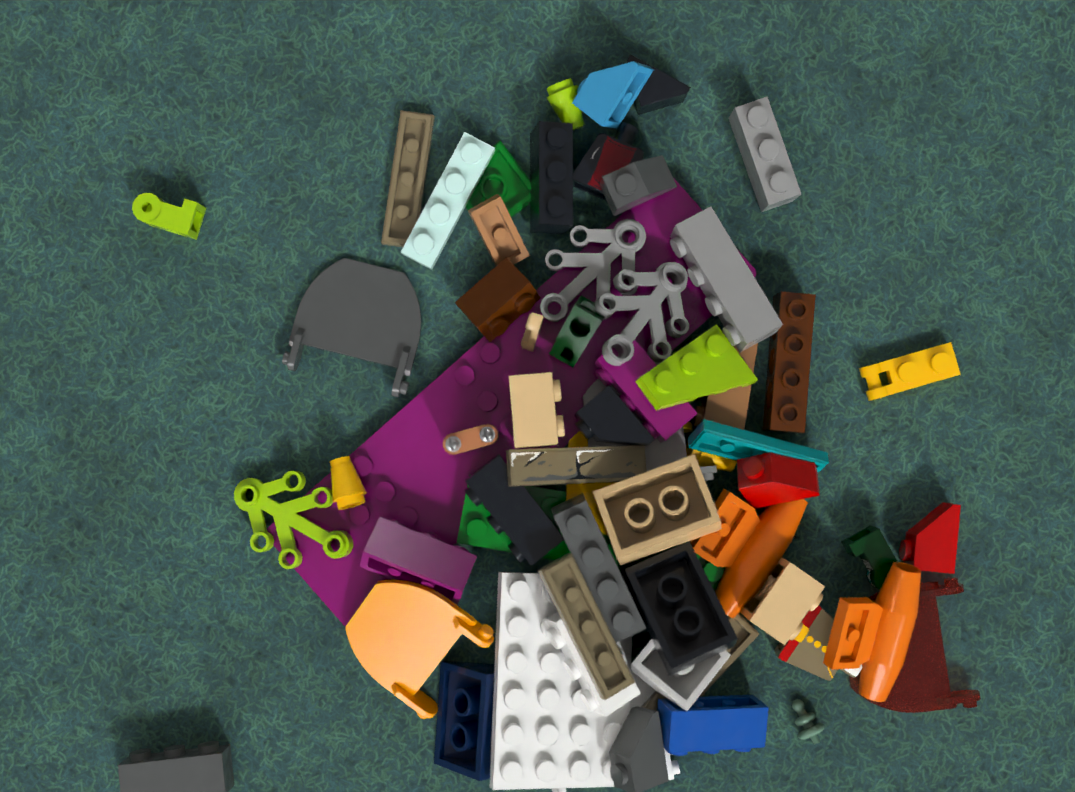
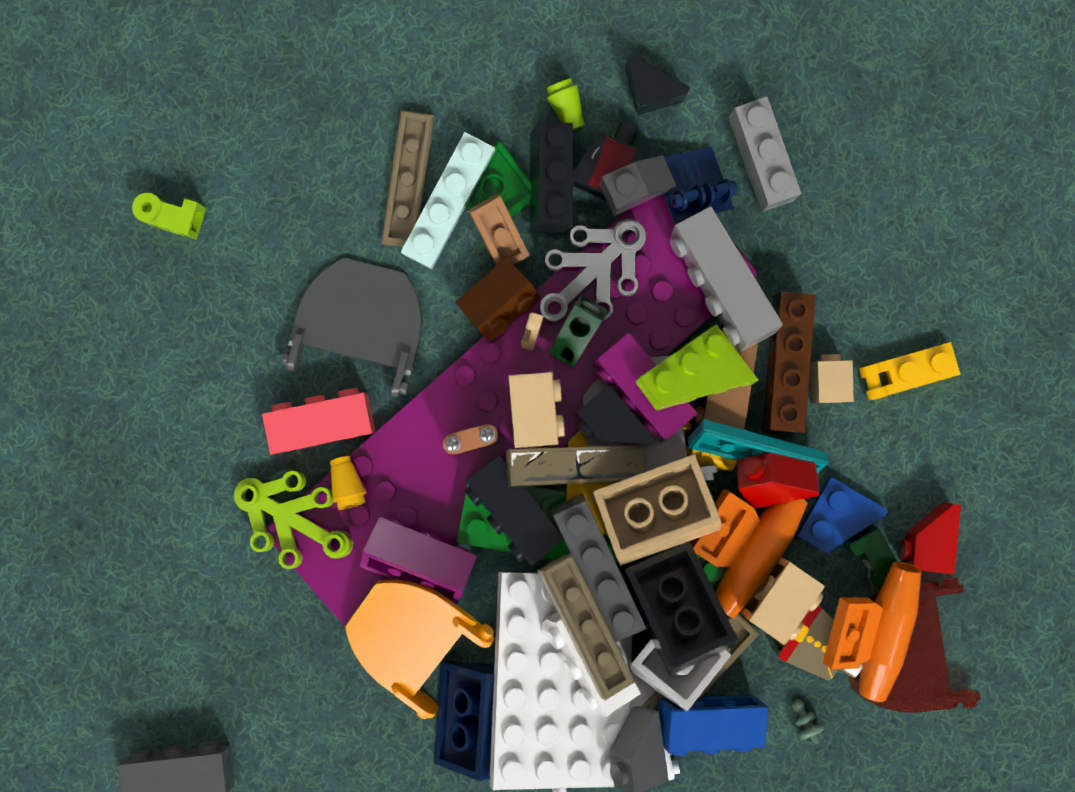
(318, 421): none -> coral brick
(611, 92): dark azure slope -> none
(648, 310): light grey plant -> none
(698, 185): none -> dark blue hinge
(831, 380): none -> tan brick
(837, 516): none -> blue wing

